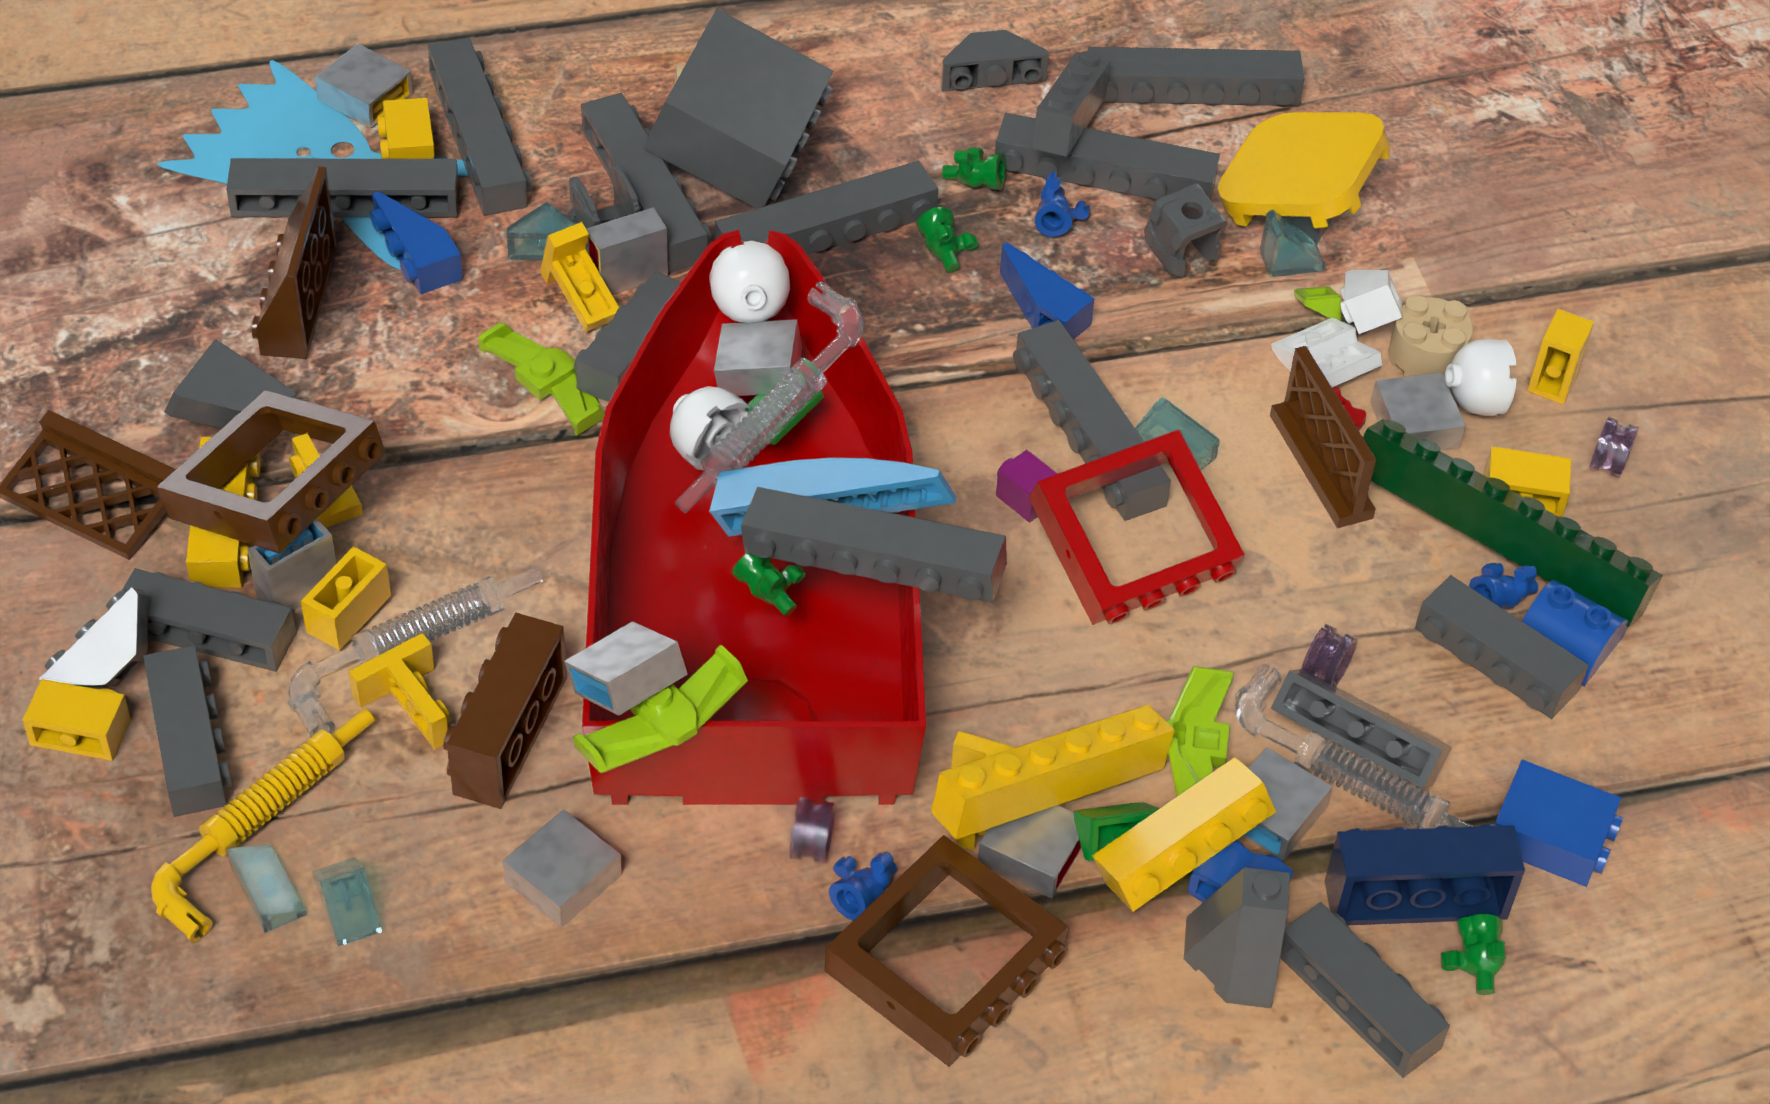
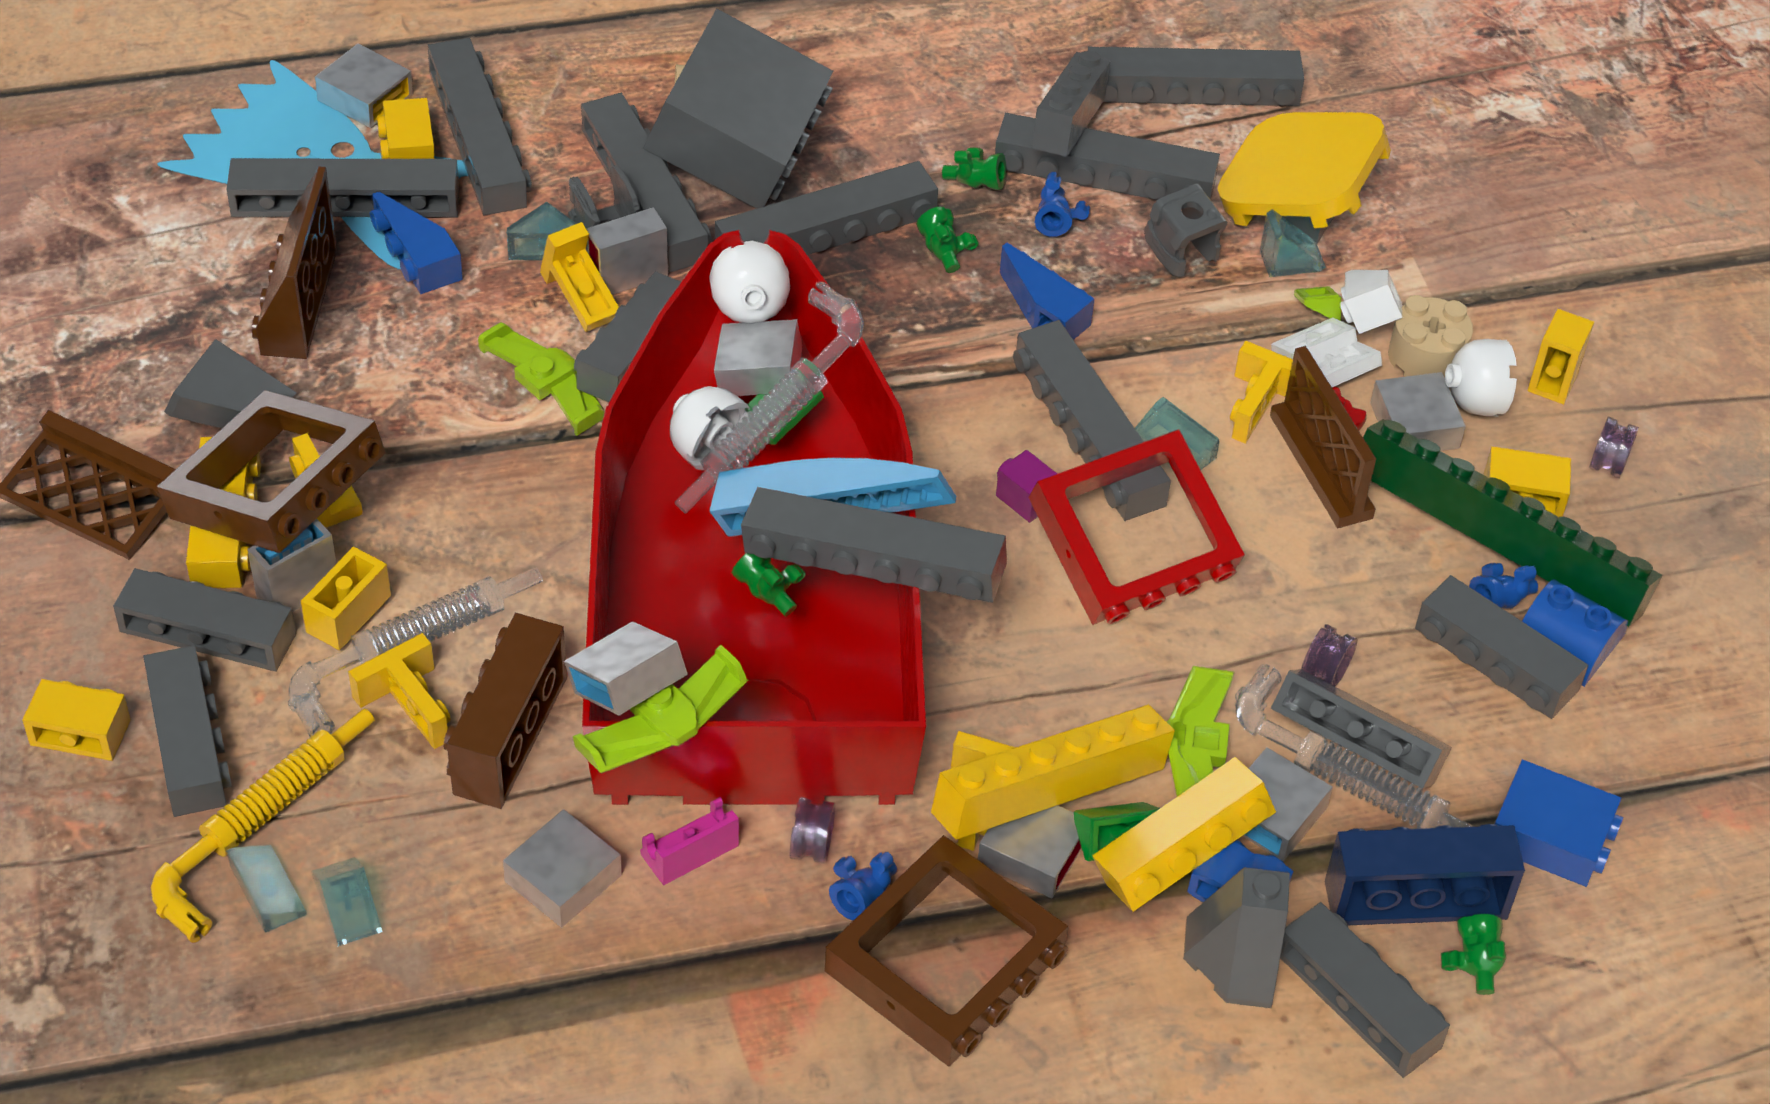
(106, 647): slope -> none
(692, 844): none -> dark pink hinge
(993, 61): dark grey slope -> none
(1267, 376): none -> yellow bracket

